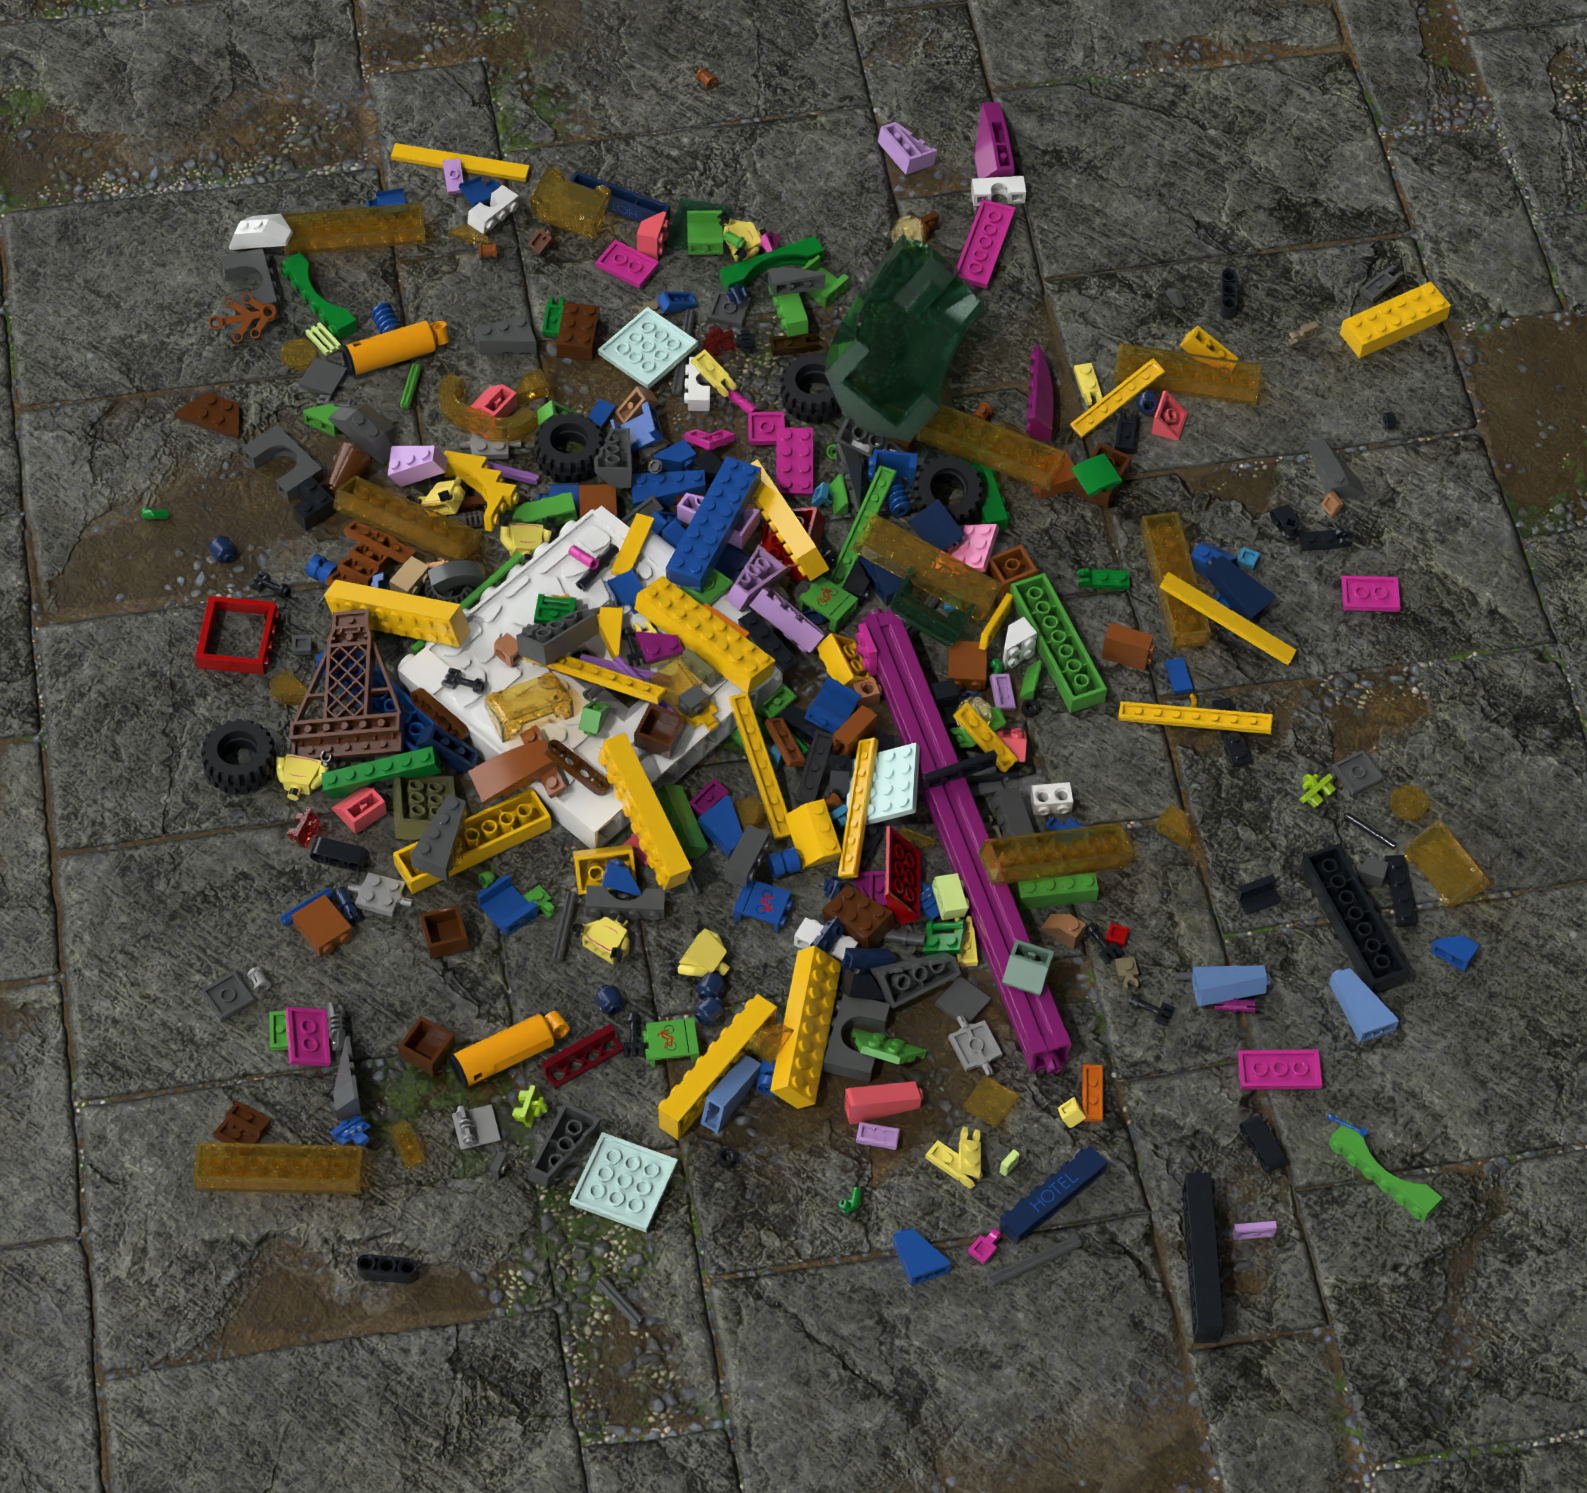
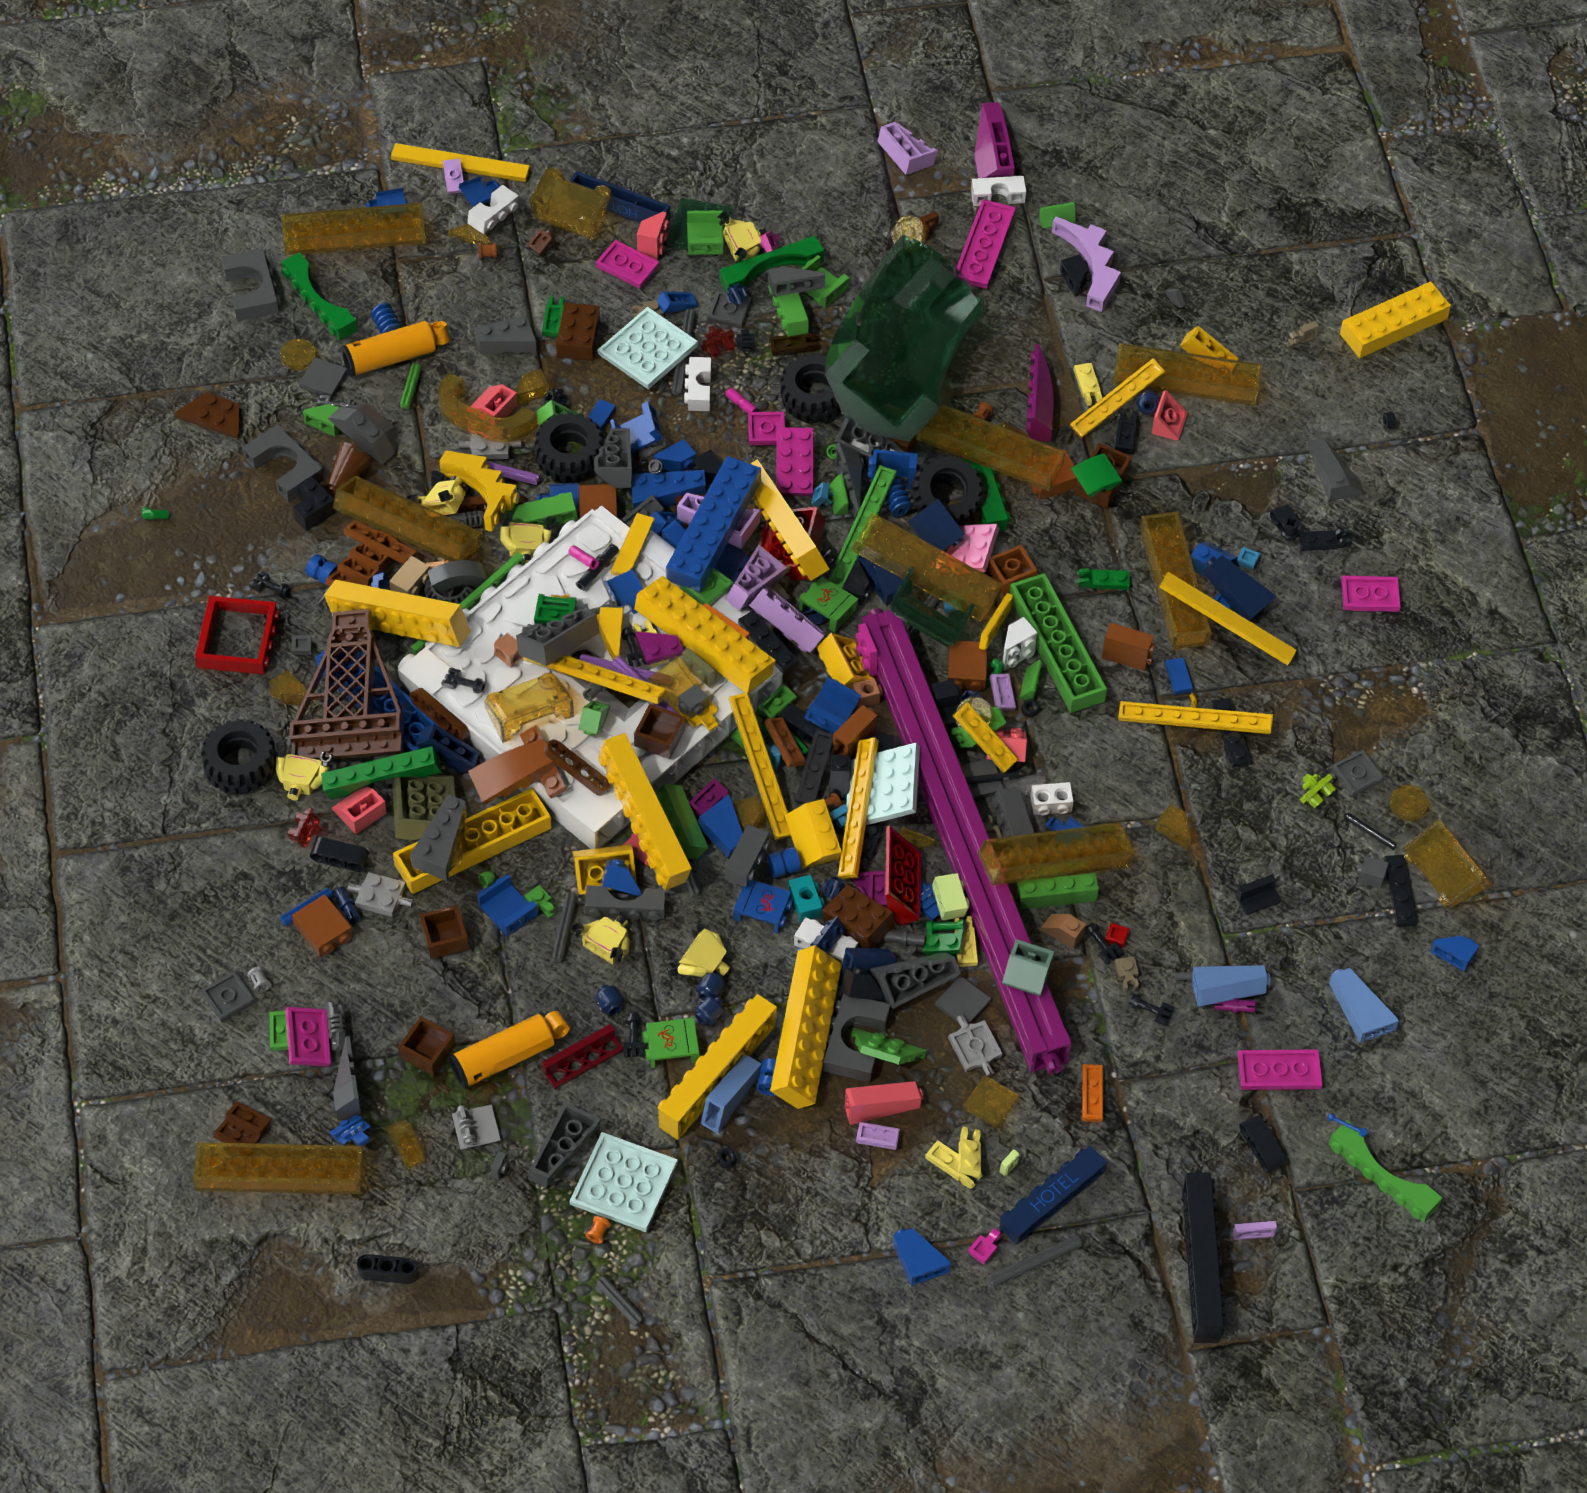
(222, 549): dark blue head -> none
(245, 316): dark orange plant -> none
(261, 232): white wedge -> none
(316, 330): yellowish green tile -> none
(415, 463): lavender wedge -> none
(532, 1107): lime hips -> none
(556, 395): none -> black gear
(598, 1229): none -> orange bush
(632, 405): medium nougat slope -> none
(704, 76): dark orange bush -> none
(707, 440): dark pink plate -> none
(713, 372): light yellow hinge -> none
(738, 242): bright green pin -> none
(769, 1041): clear yellow slope -> none
(808, 908): none -> teal brick
(853, 1203): green arm -> none
(959, 770): black tile -> none
(1063, 211): none -> bright green slope
(1071, 1112): light yellow slope -> none
(1074, 272): none -> black slope
(1089, 244): none -> lavender arch
(1228, 294): black beam -> none
(1332, 504): medium nougat tile -> none
(1354, 919): black brick -> none
(1381, 283): dark grey hinge -> none

